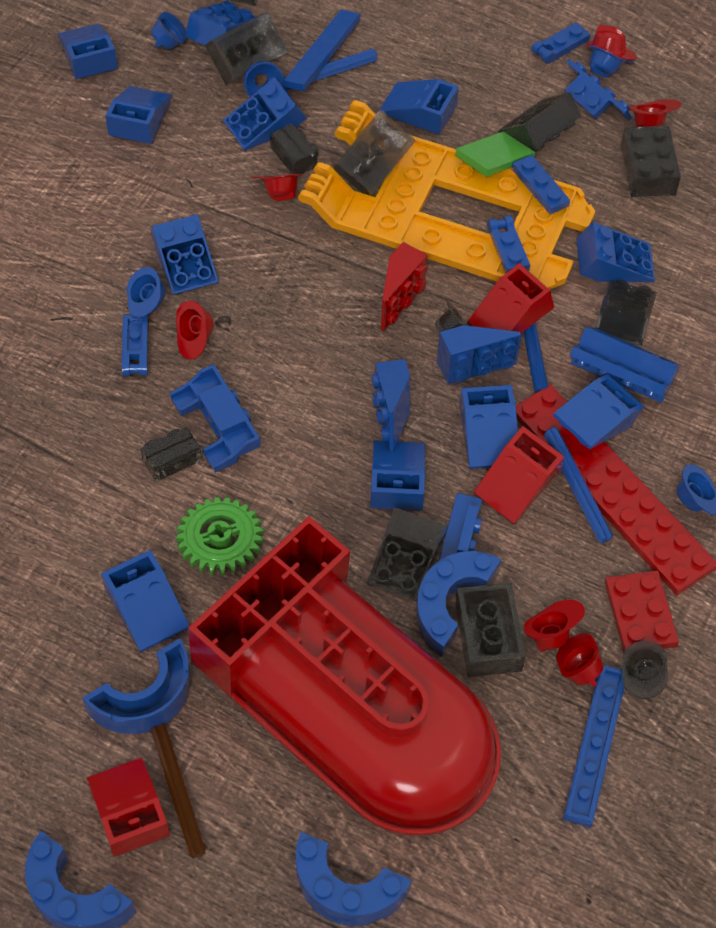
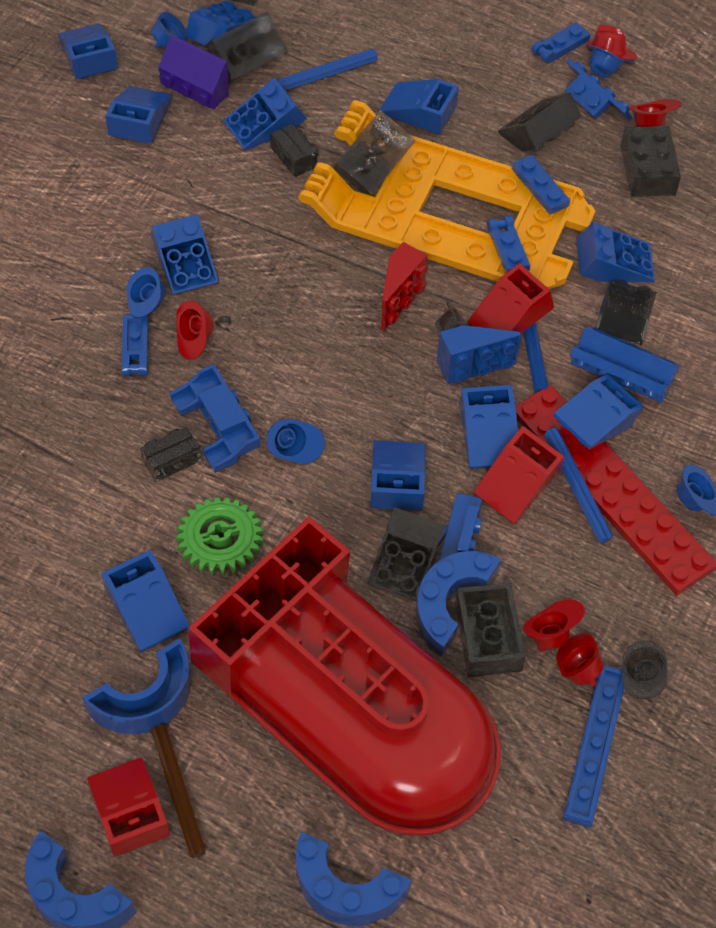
(194, 73): none -> dark purple slope
(261, 67): blue piece -> none
(280, 187): red piece -> none
(295, 441): none -> blue piece
(322, 50): blue tile -> none
(391, 398): blue slope -> none
(493, 153): bright green tile -> none
(641, 609): red plate -> none

